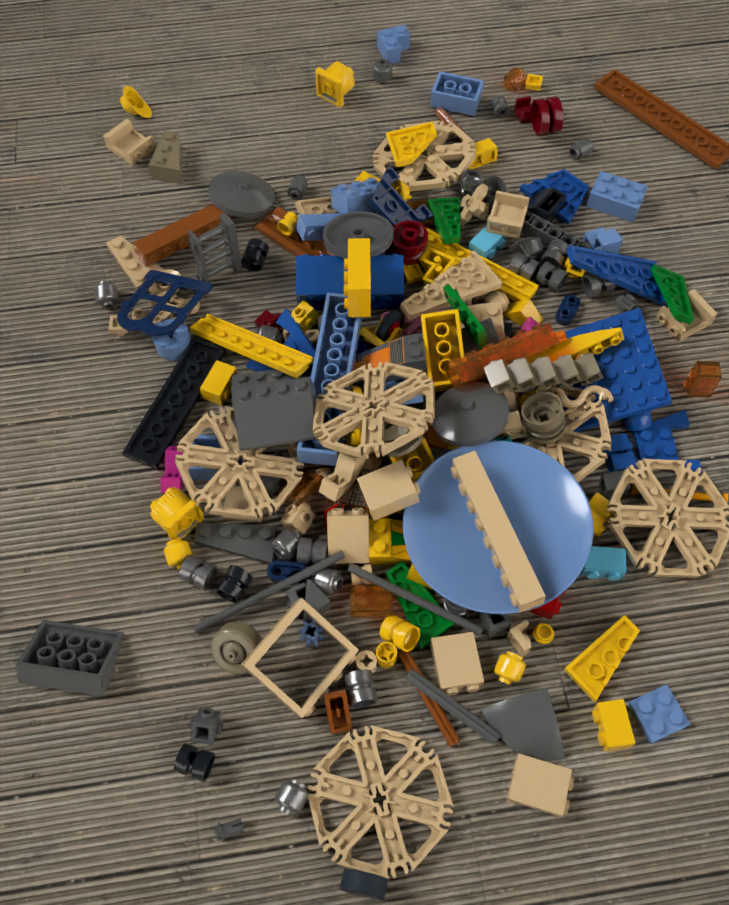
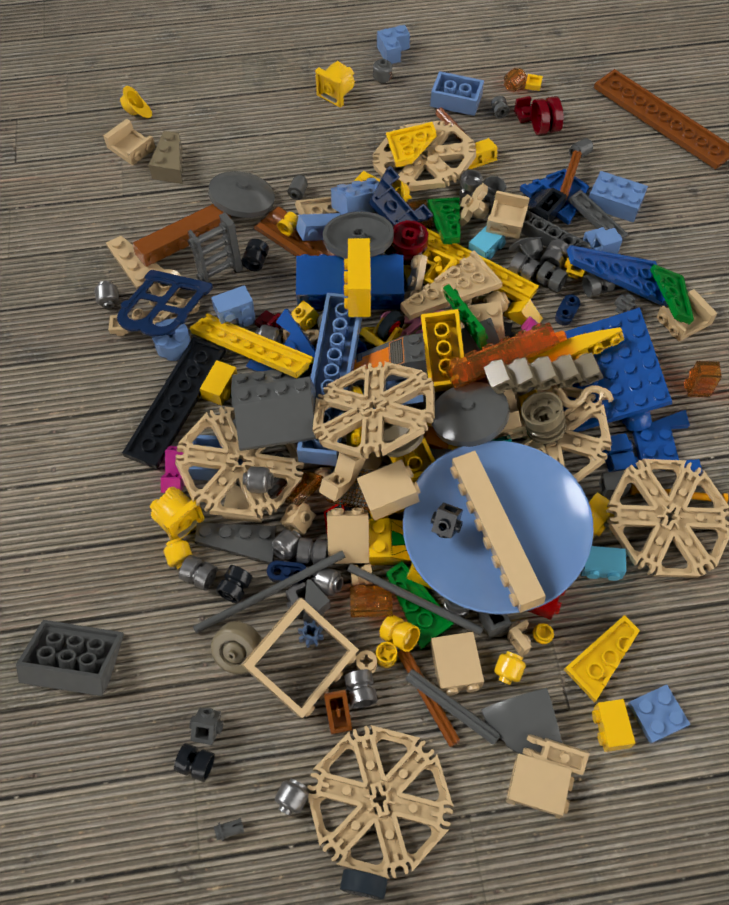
(235, 305): none -> medium blue brick
(258, 479): none -> flat silver head
(416, 276): none -> tan hinge
(447, 520): none -> black brick
(558, 754): none -> tan hinge
(571, 172): none -> dark orange axle
(594, 213): none -> dark grey tile

